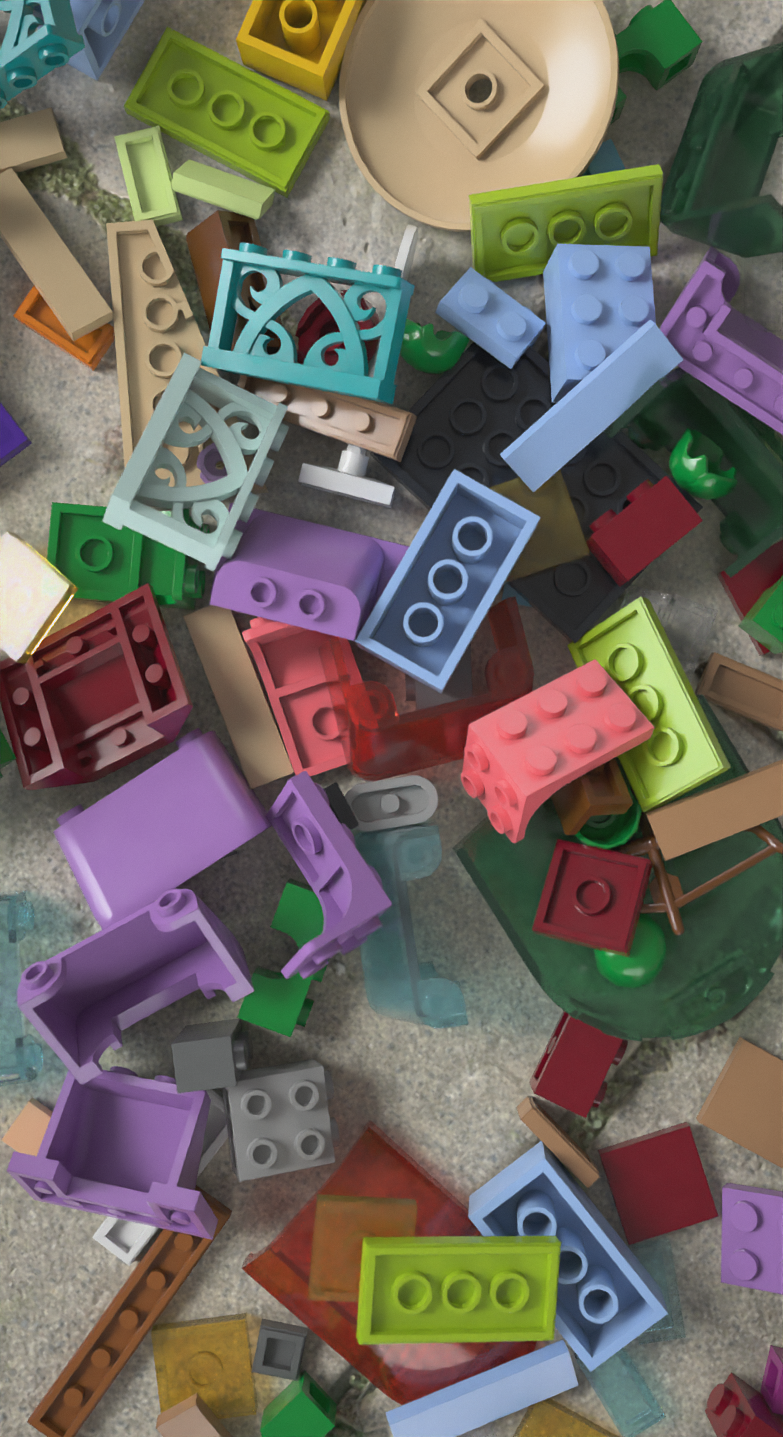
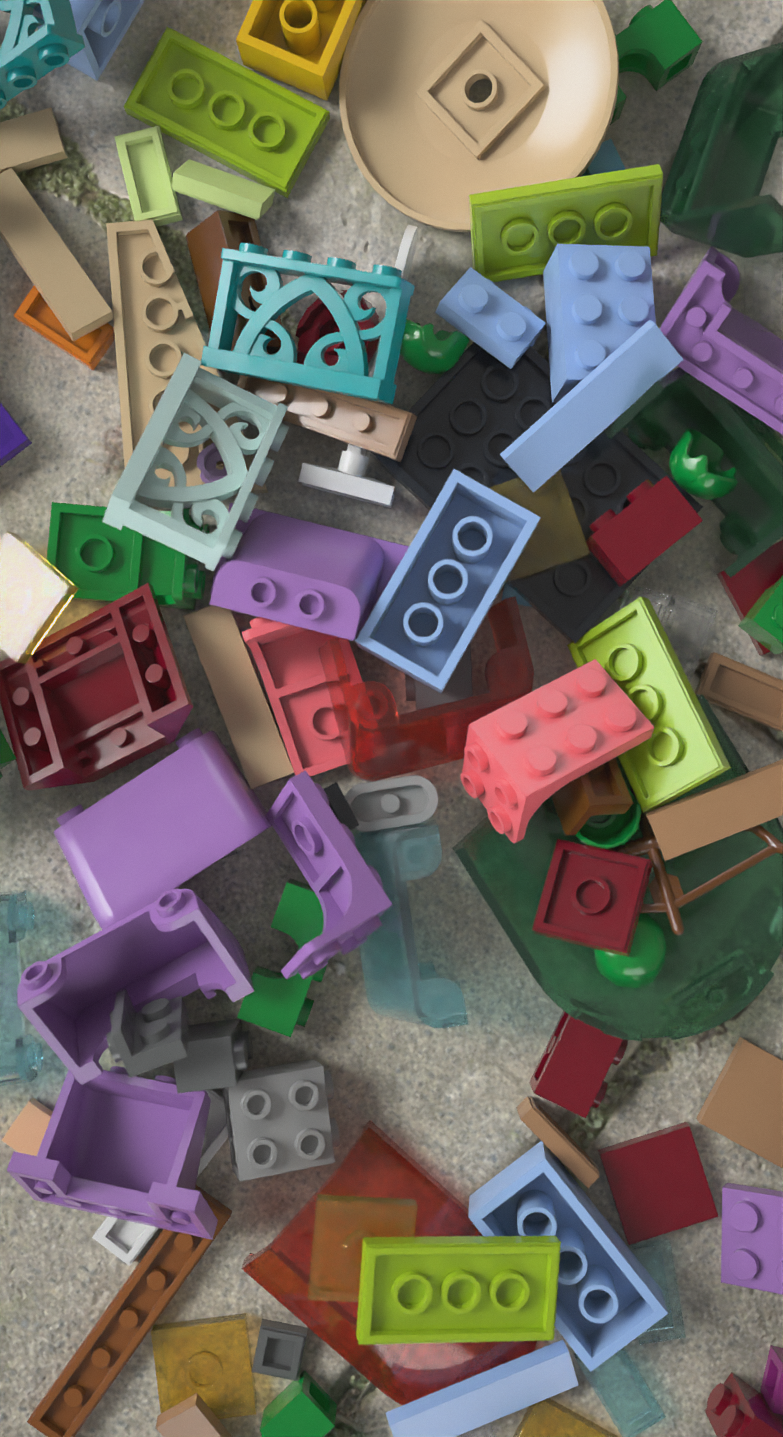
(149, 1036): none -> dark grey bracket

